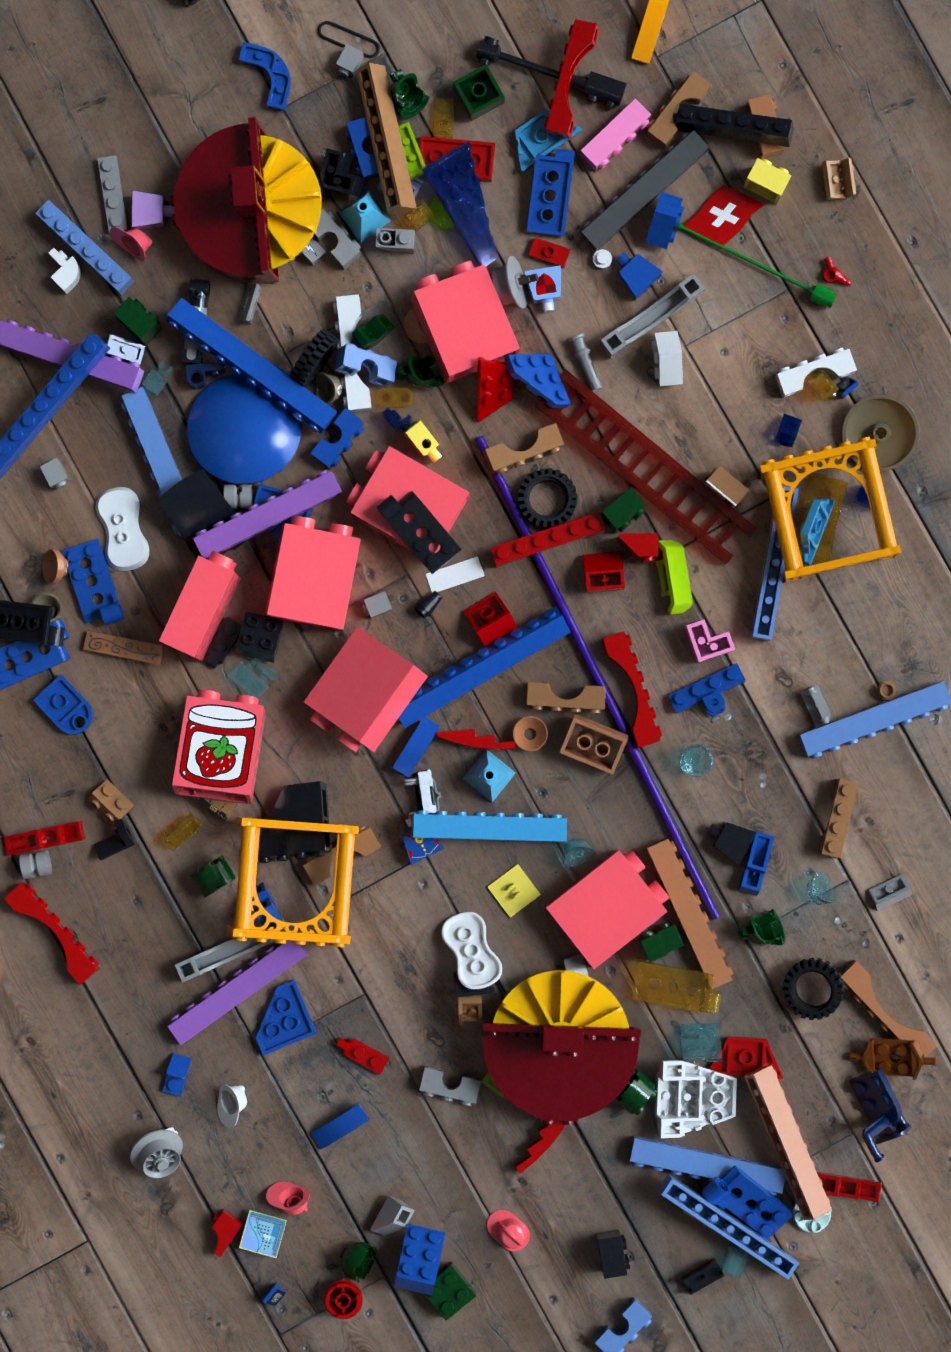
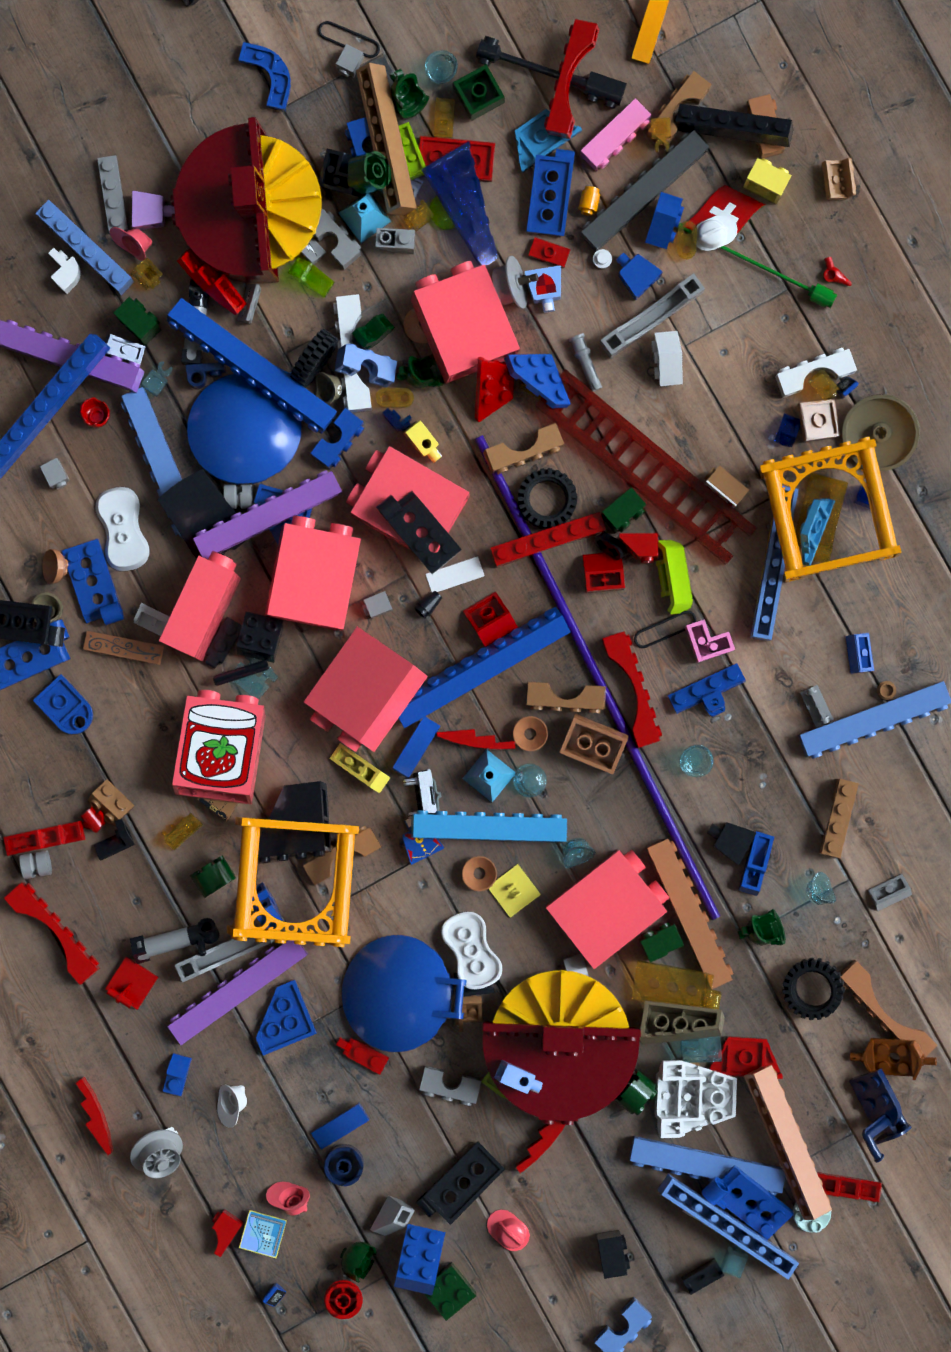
(92, 819): none -> red piece
(94, 412): none -> red hair
(98, 1123): none -> red slope
(131, 984): none -> red plate
(147, 267): none -> clear yellow brick
(151, 619): none -> white hinge
(196, 934): none -> piece
(214, 285): none -> red slope
(240, 672): none -> black axle
(311, 277): none -> clear neon green slope
(349, 1155): none -> dark blue brick
(359, 768): none -> light yellow slope
(368, 172): none -> dark green brick
(399, 993): none -> blue dish
(434, 1198): none -> black hinge
(441, 66): none -> clear light blue helmet
(479, 884): none -> nougat piece
(511, 1075): none -> light blue torso
(529, 780): none -> clear light blue helmet
(589, 200): none -> light orange brick
(610, 546): none -> black beam
(656, 624): none -> black piece
(661, 131): none -> clear yellow plate
(679, 1022): none -> dark tan wedge
(686, 240): none -> clear yellow plate
(716, 232): none -> white piece
(818, 420): none -> tile
(859, 653): none -> blue slope

